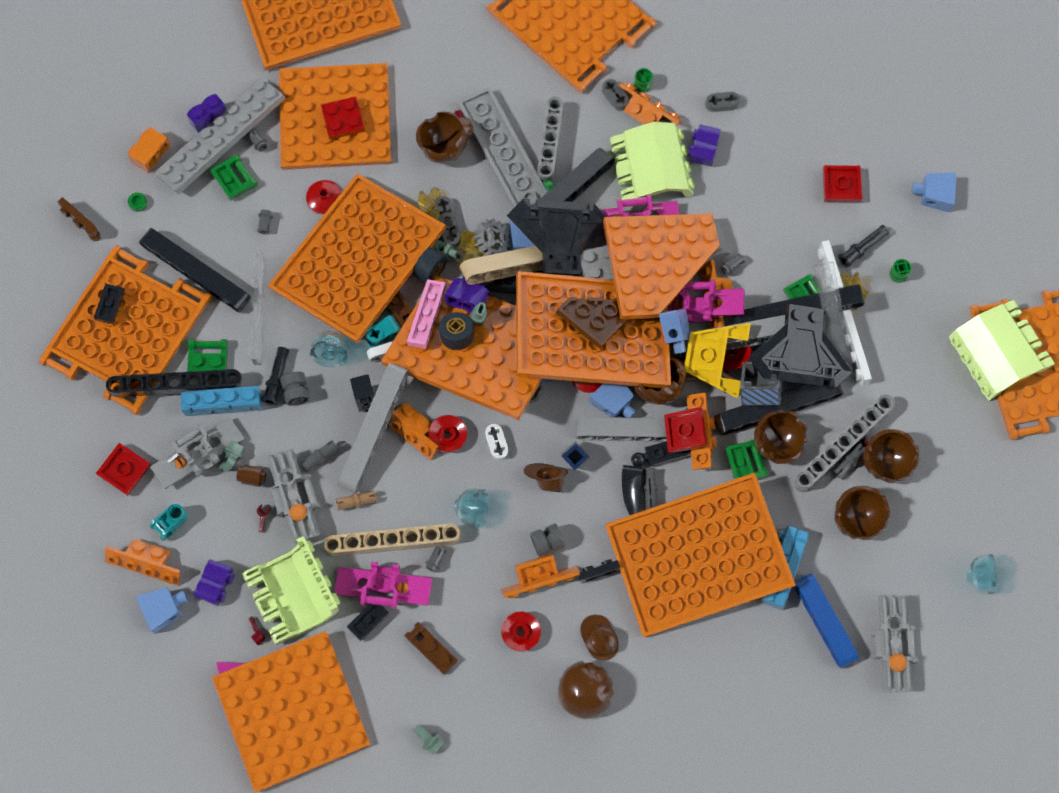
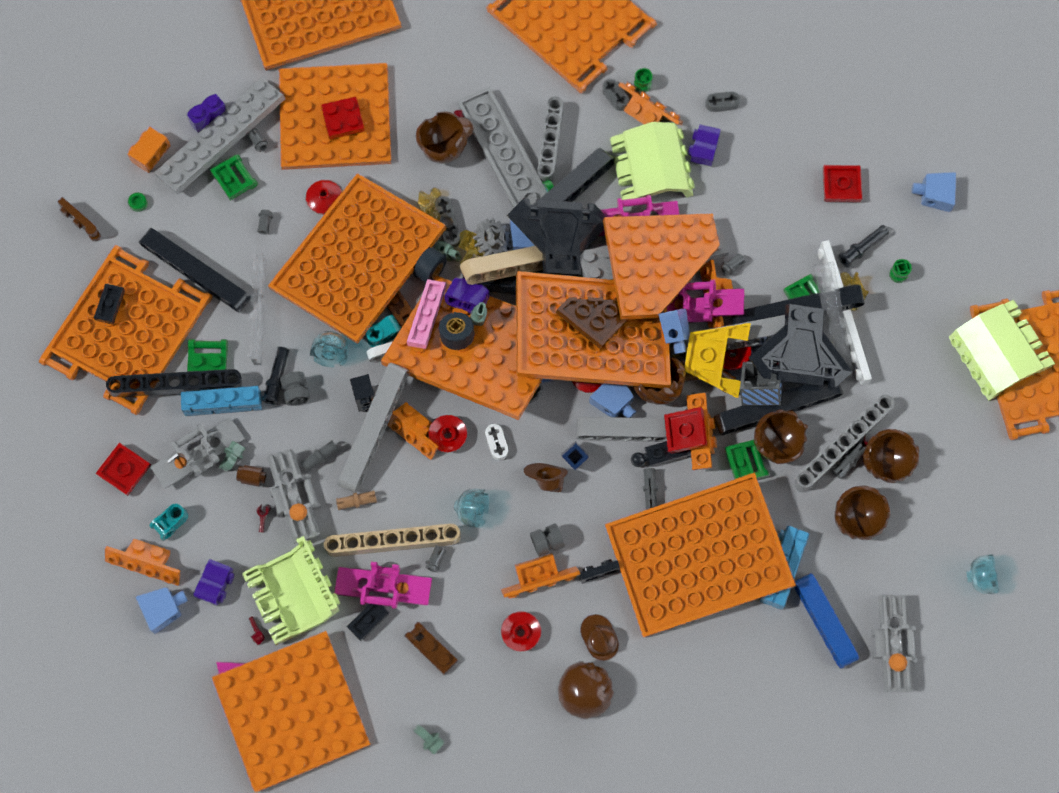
(632, 487): black piece -> none

